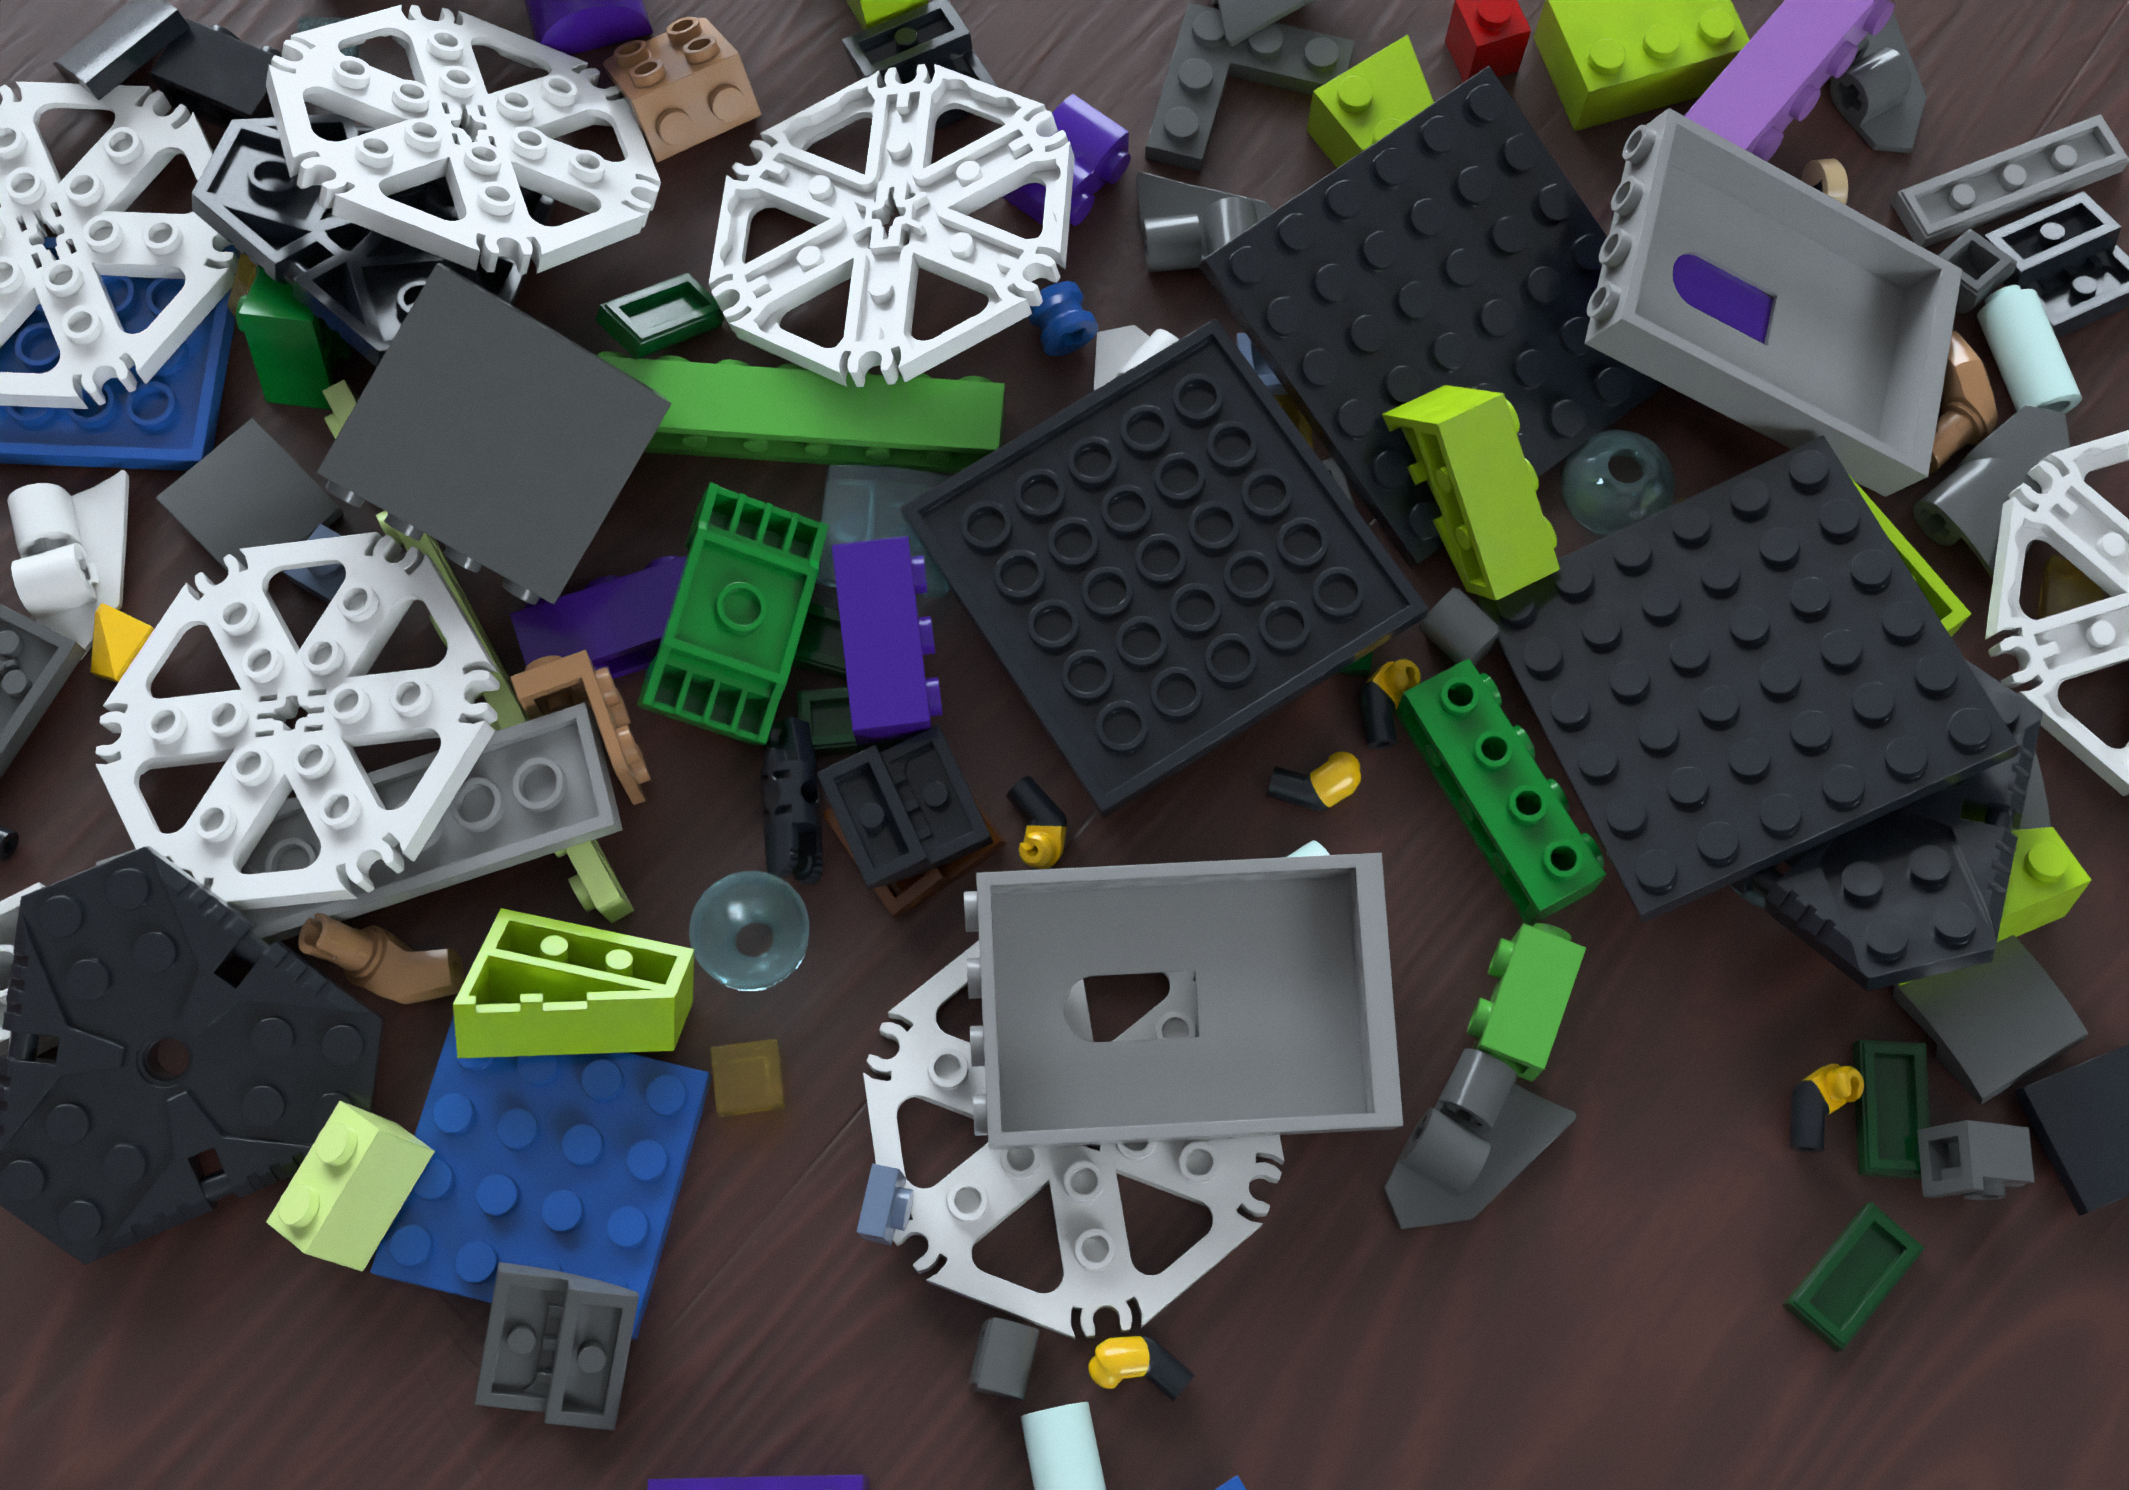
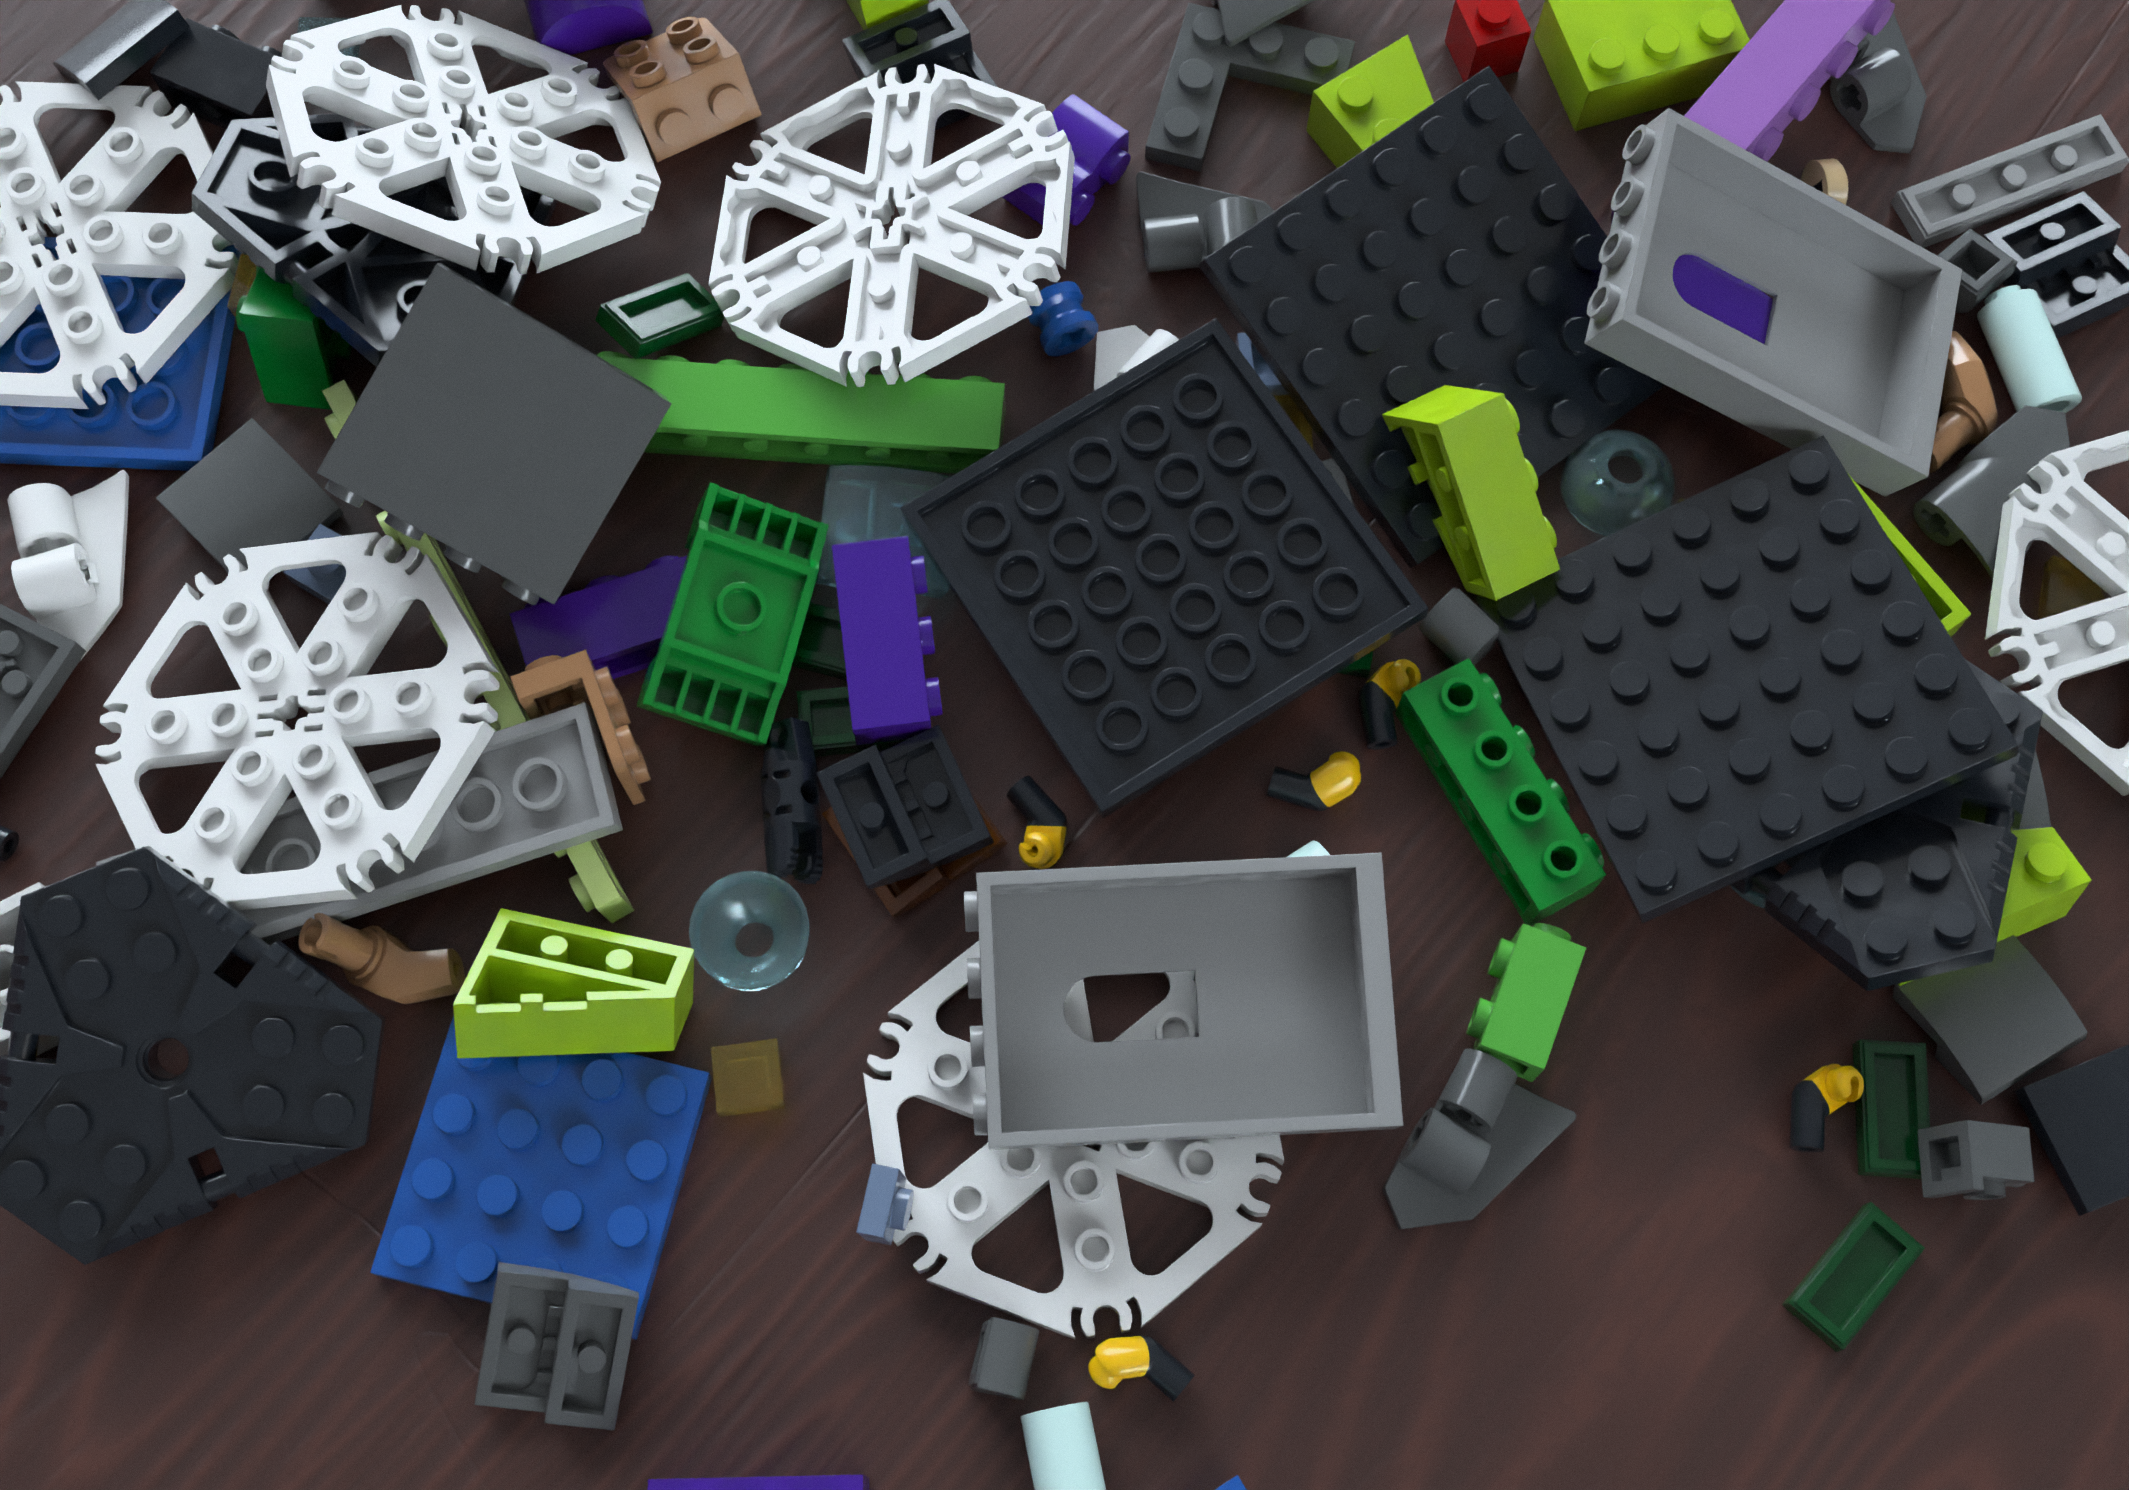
(116, 642): yellow slope -> none
(350, 1187): yellowish green brick -> none

